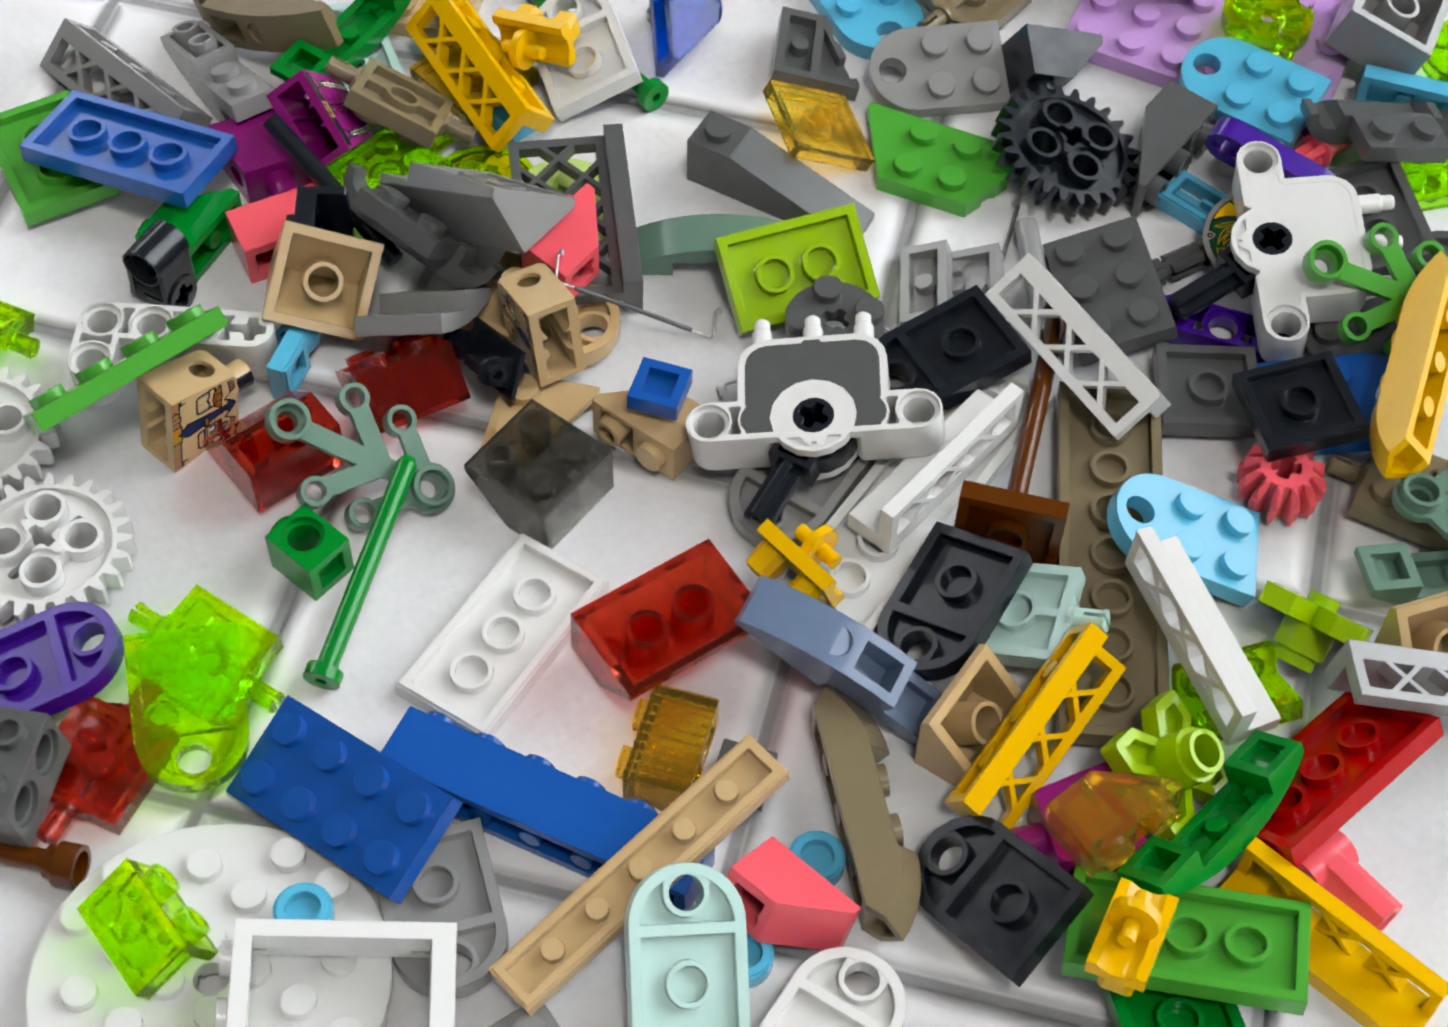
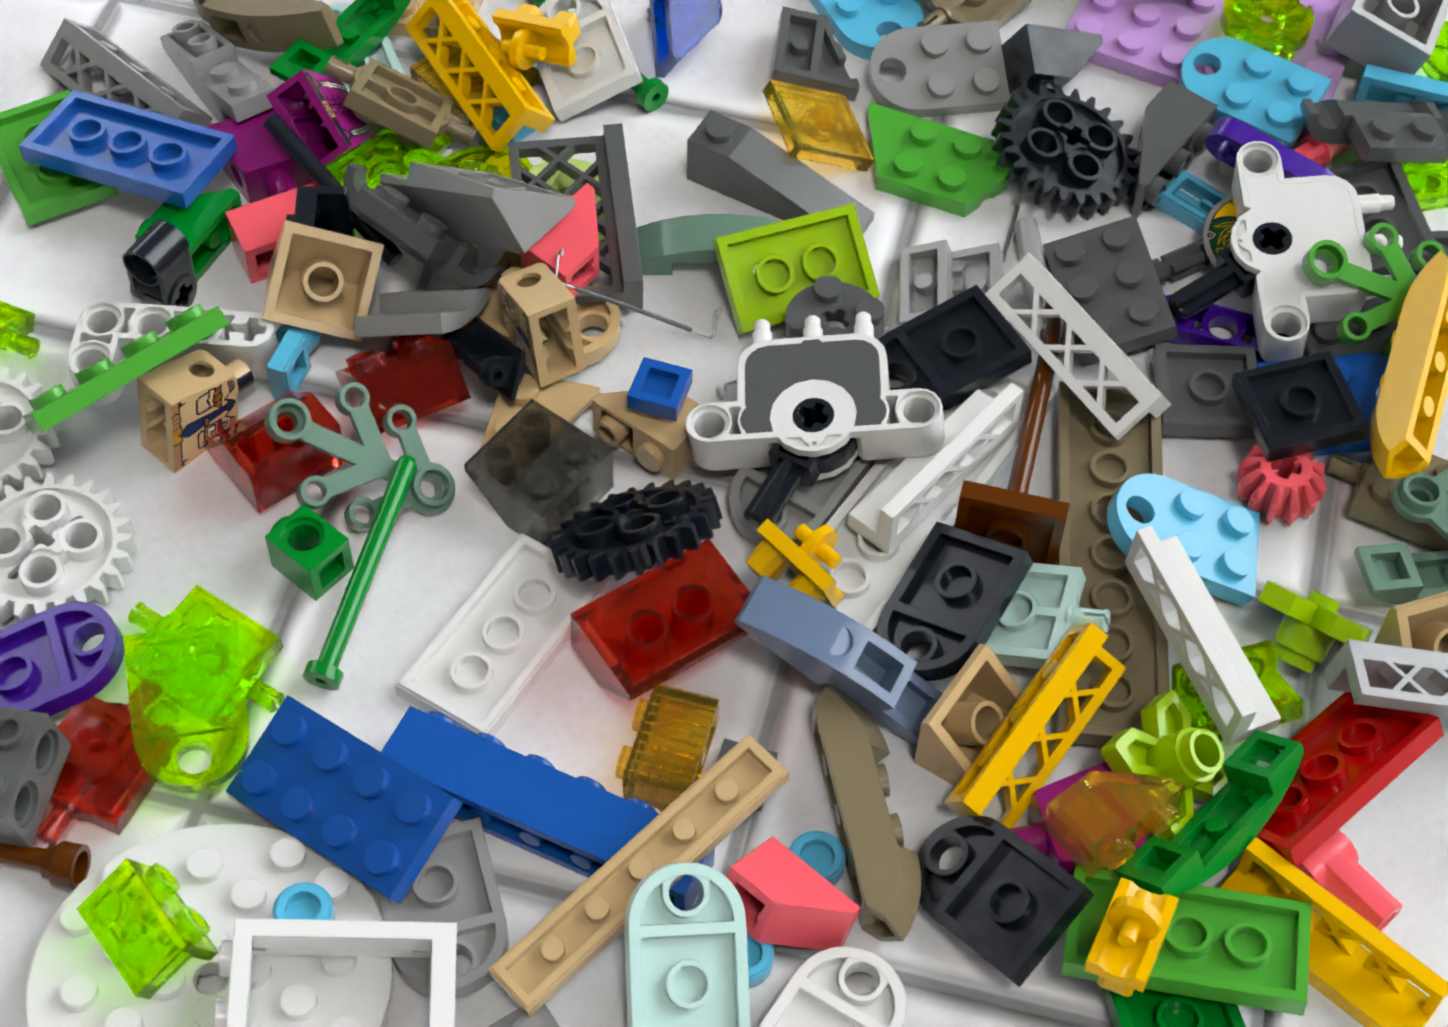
(635, 531): none -> black gear

